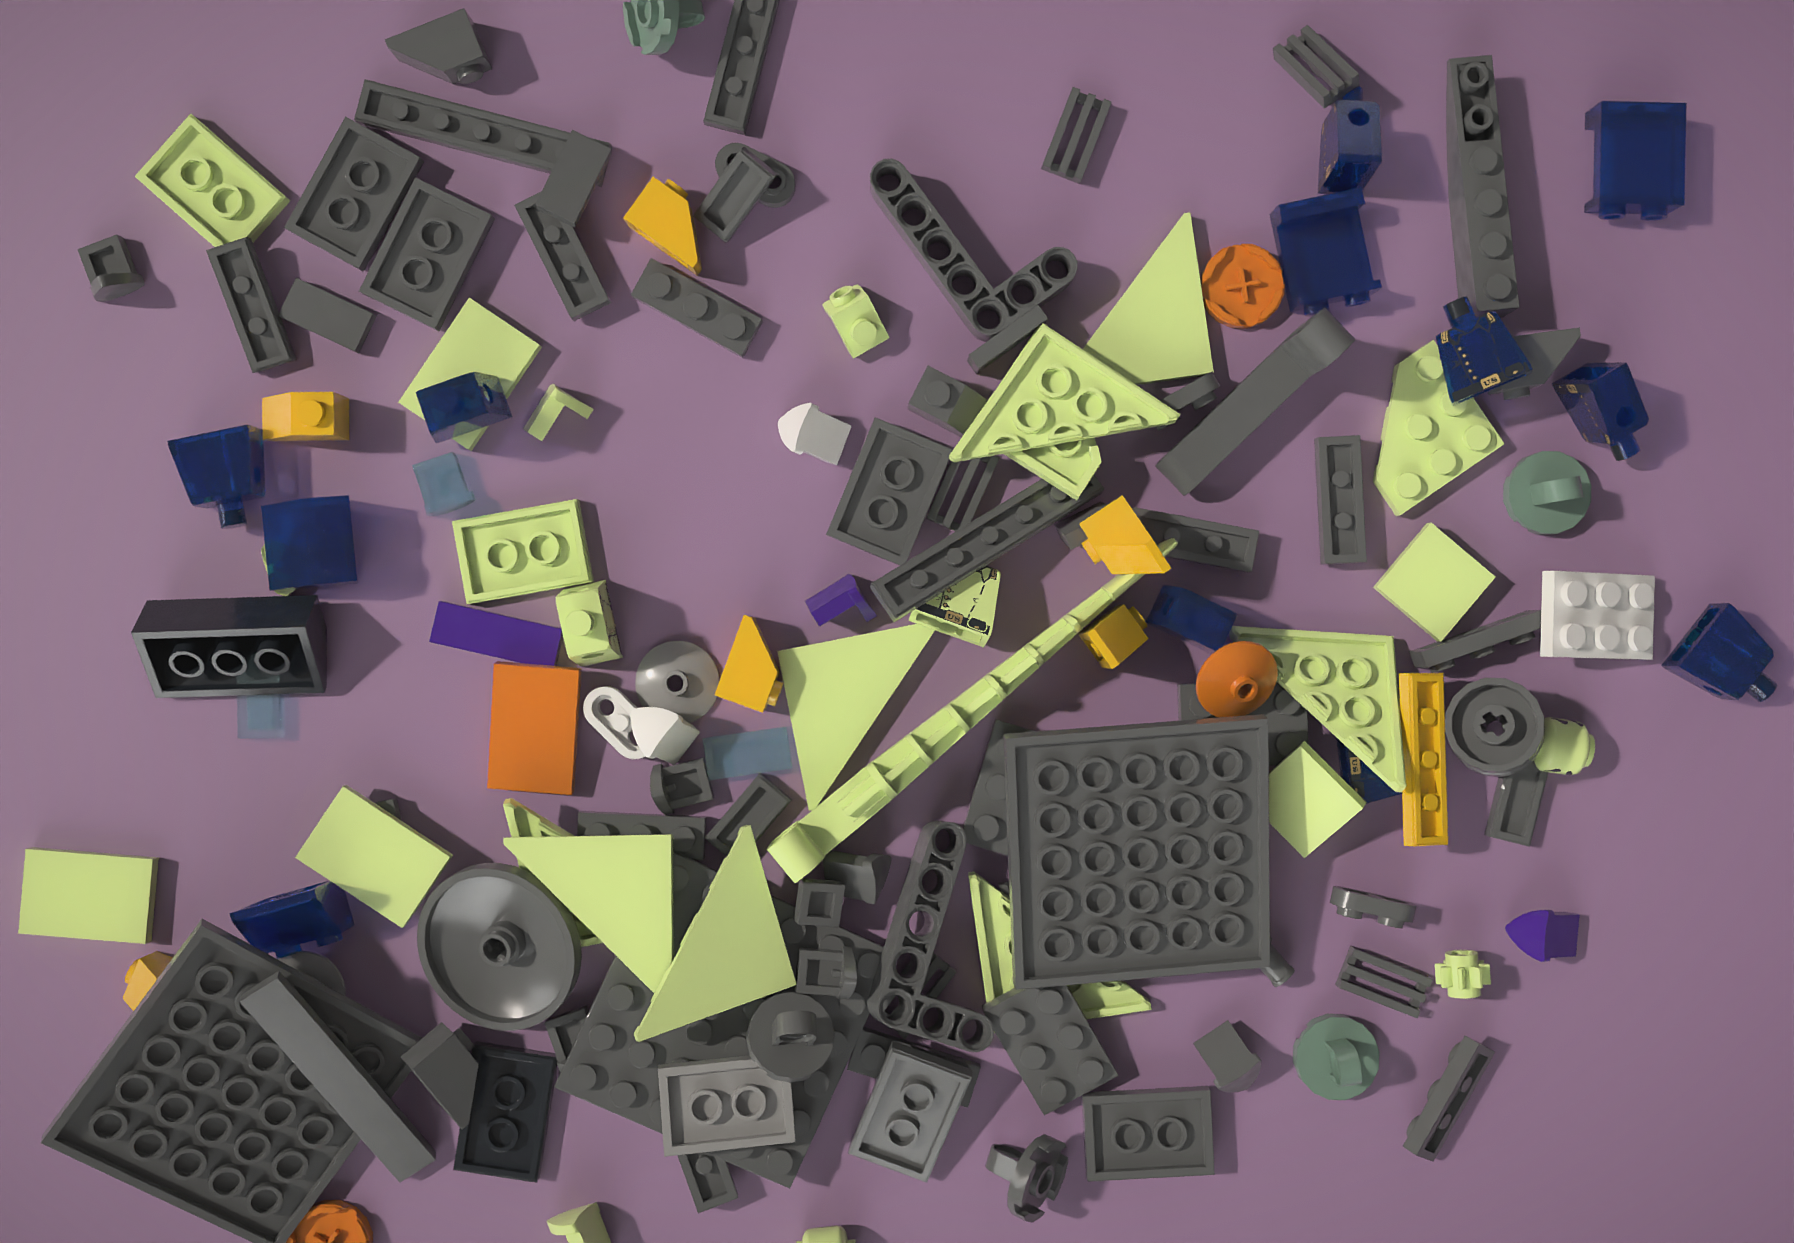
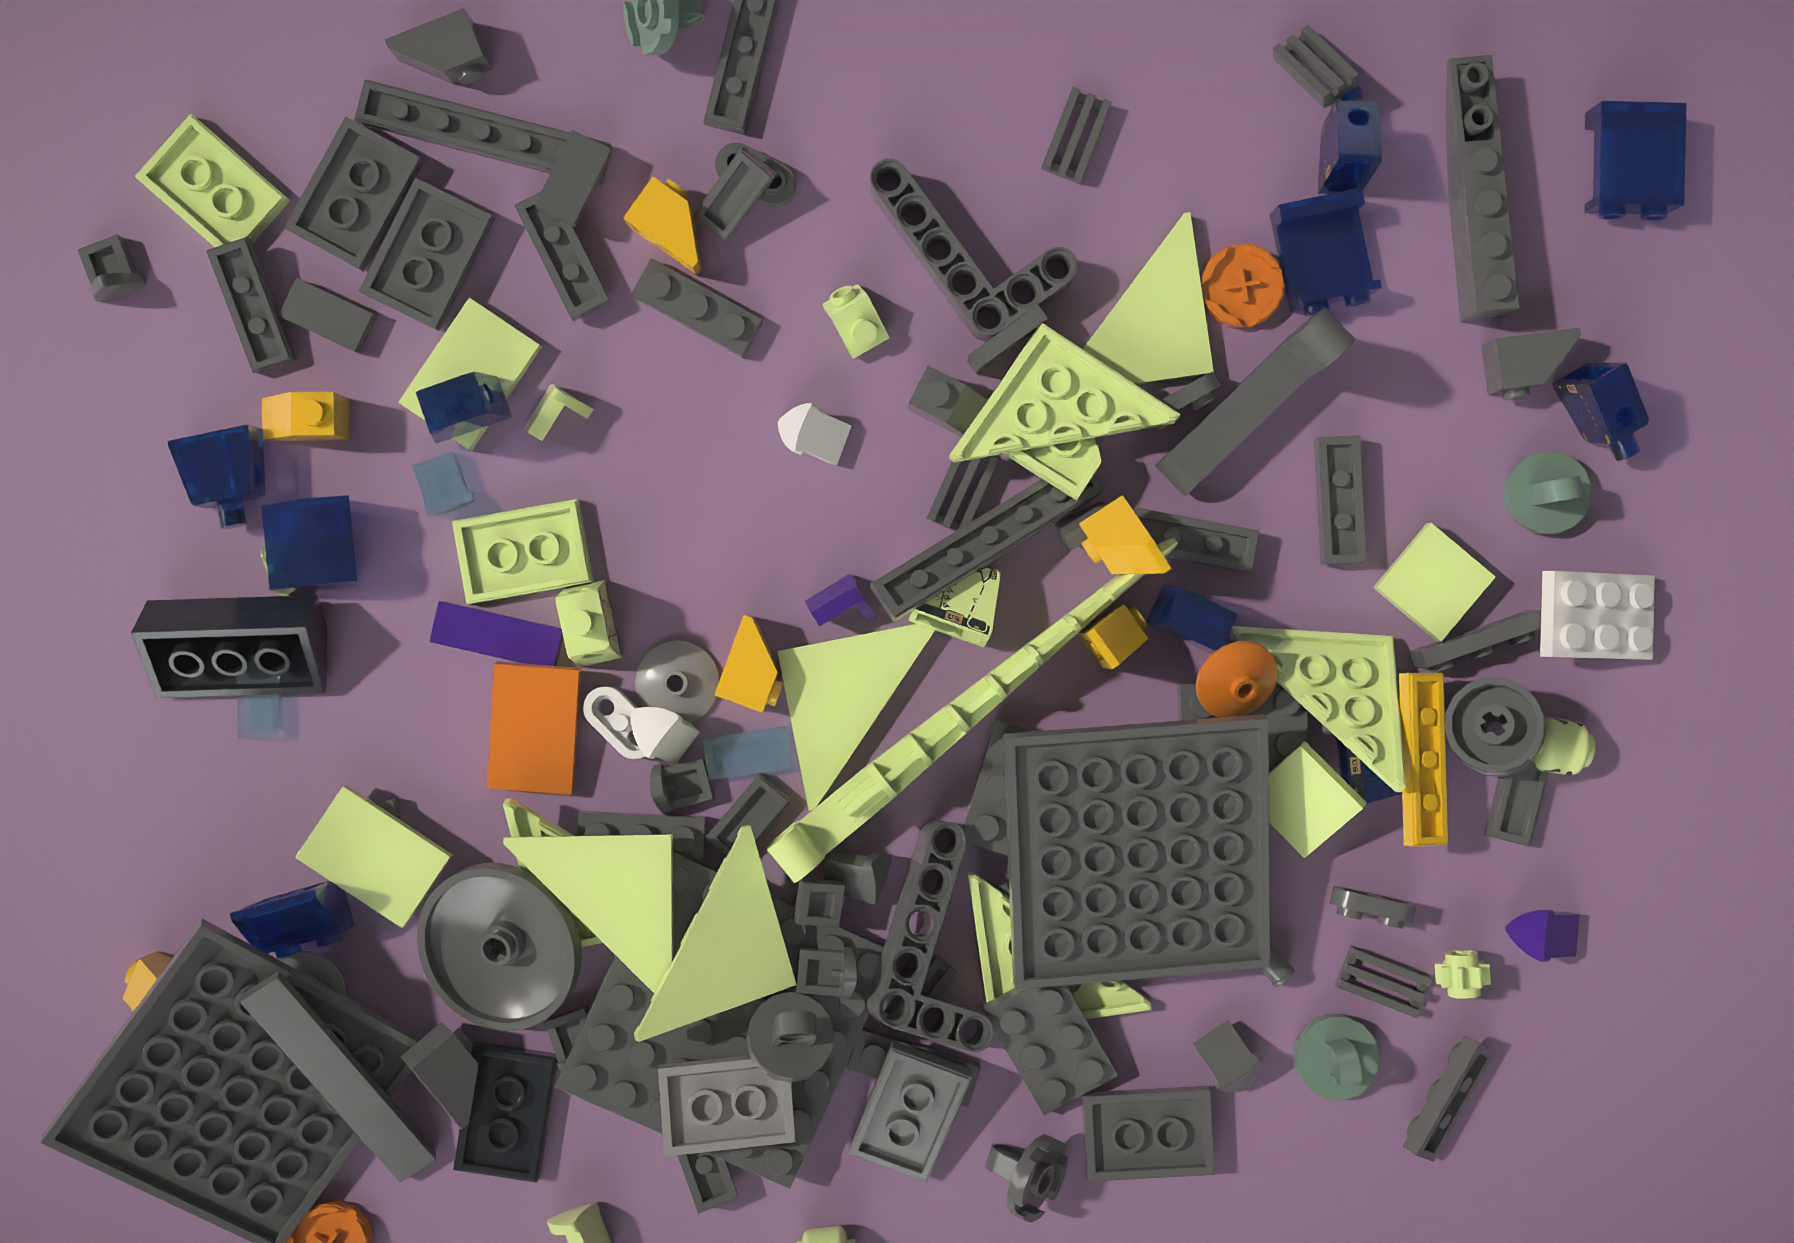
(88, 895): yellowish green tile -> none
(889, 492): dark grey plate -> none
(1425, 436): yellowish green plate -> none
(1477, 353): clear blue torso -> none
(1723, 656): clear blue torso -> none

